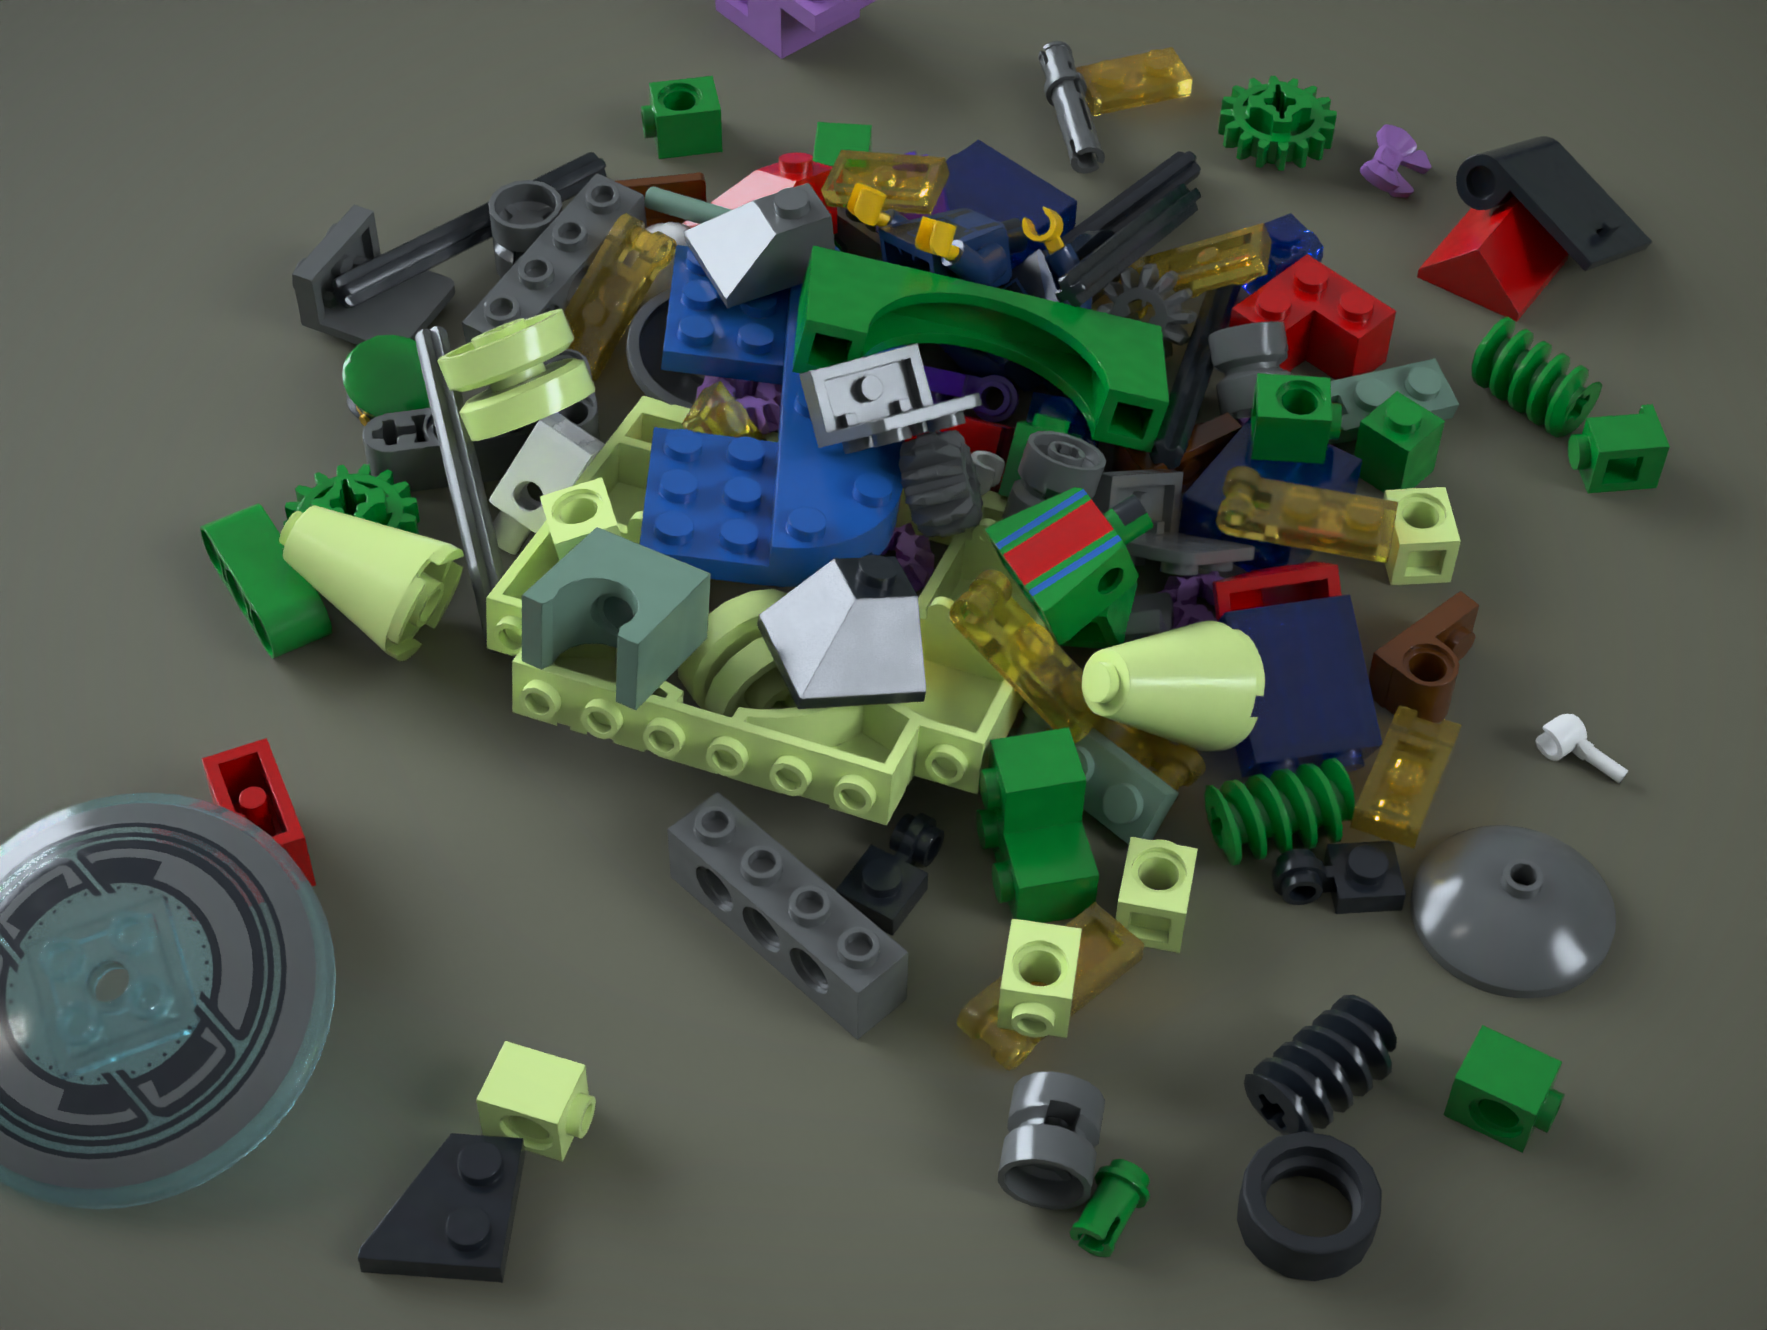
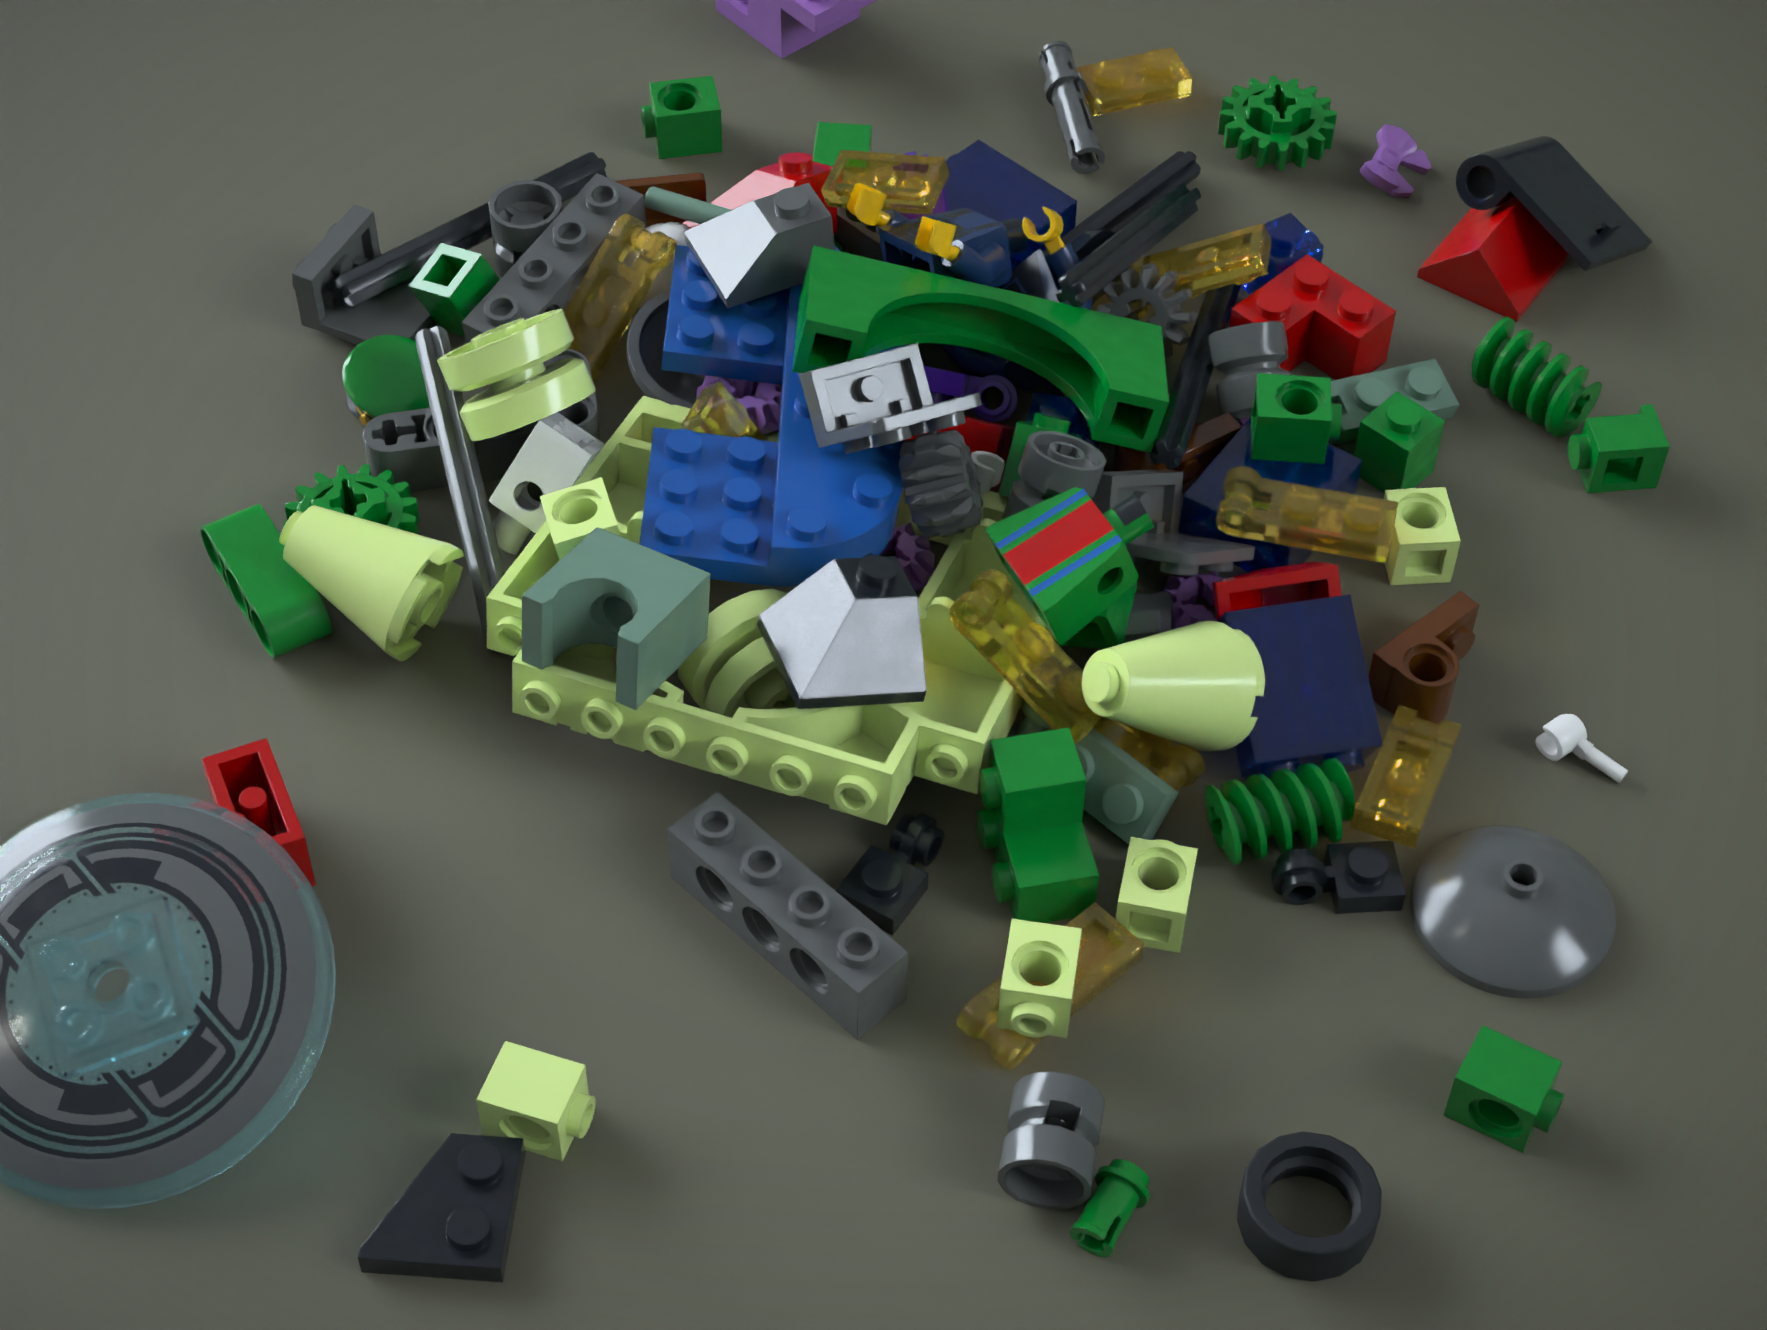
(453, 285): none -> green brick
(1323, 1067): black piece -> none

